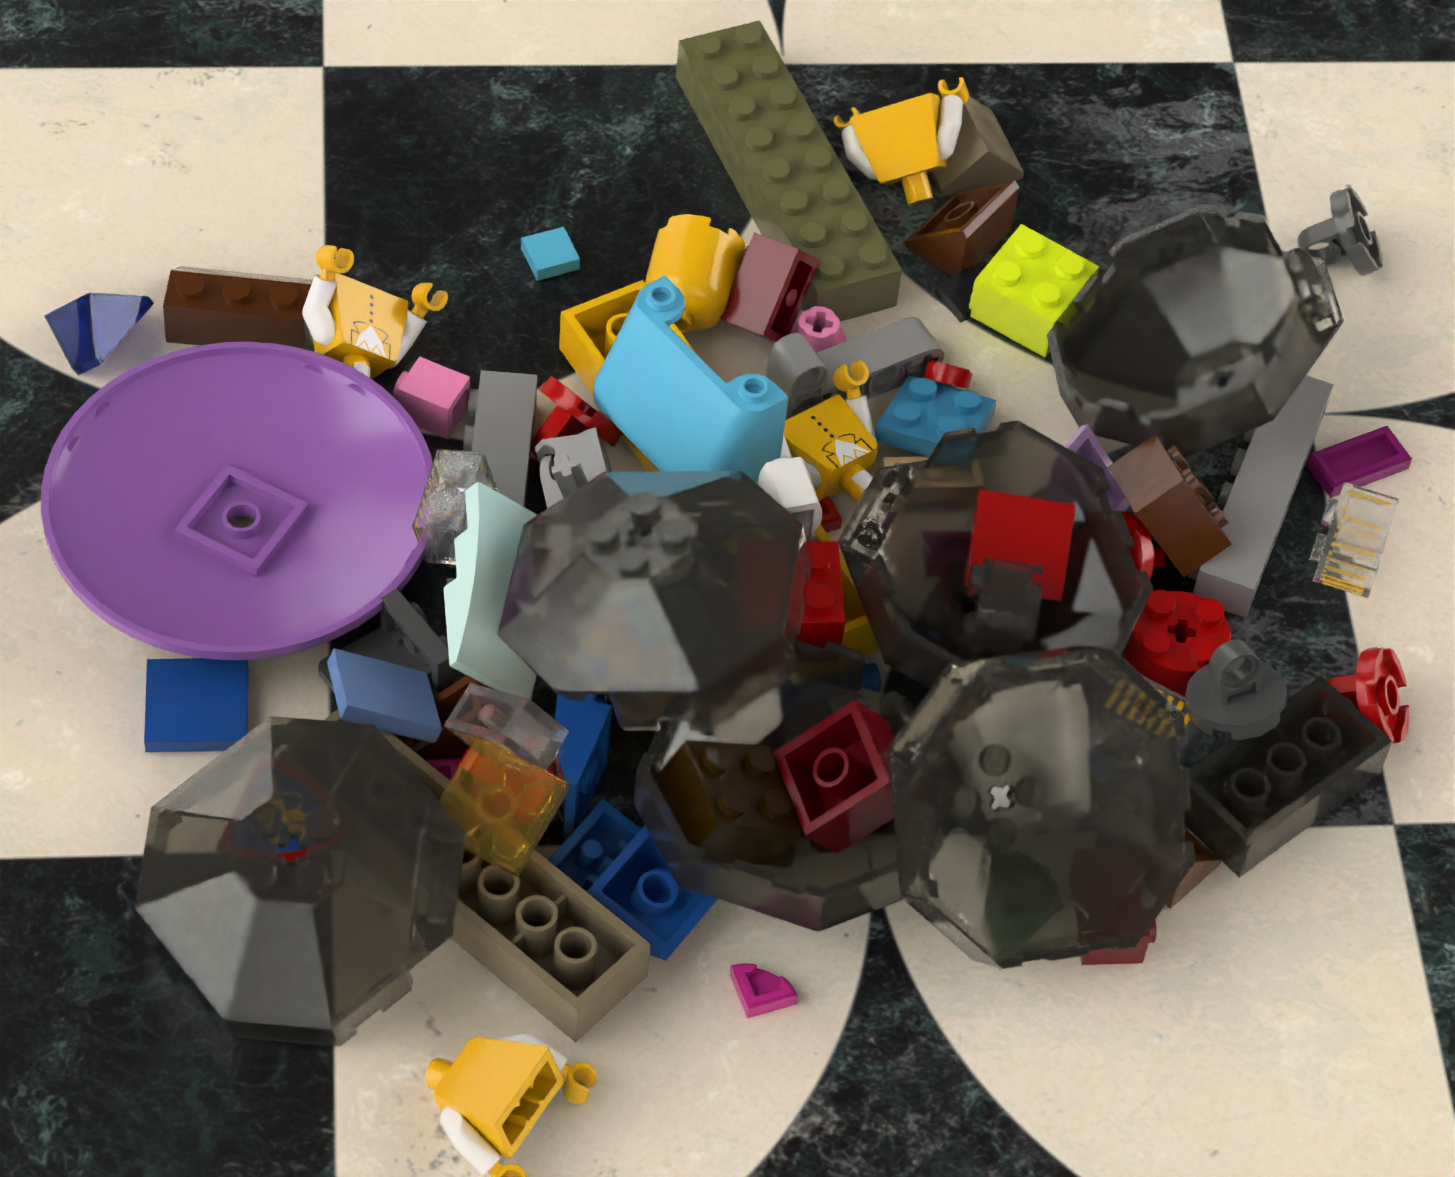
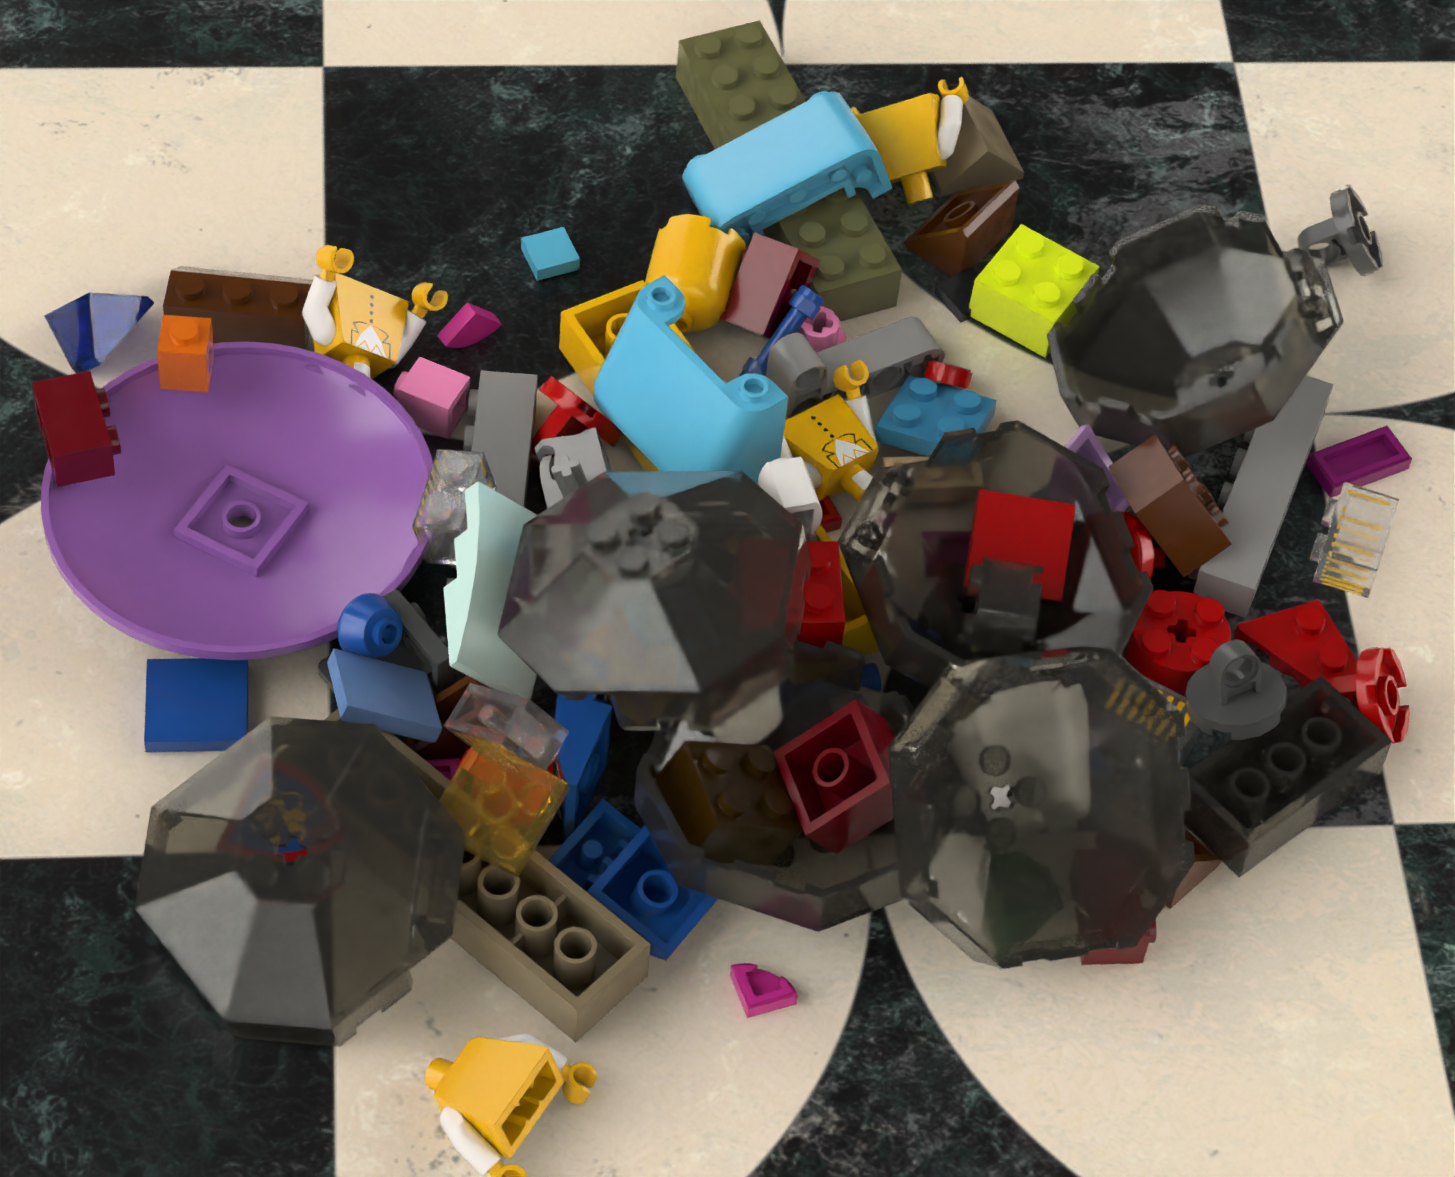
(75, 428): none -> dark red brick
(185, 353): none -> orange brick
(369, 626): none -> blue cone
(468, 327): none -> dark pink tile
(785, 167): none -> medium azure windscreen
(804, 305): none -> blue bar
(1301, 643): none -> red wing

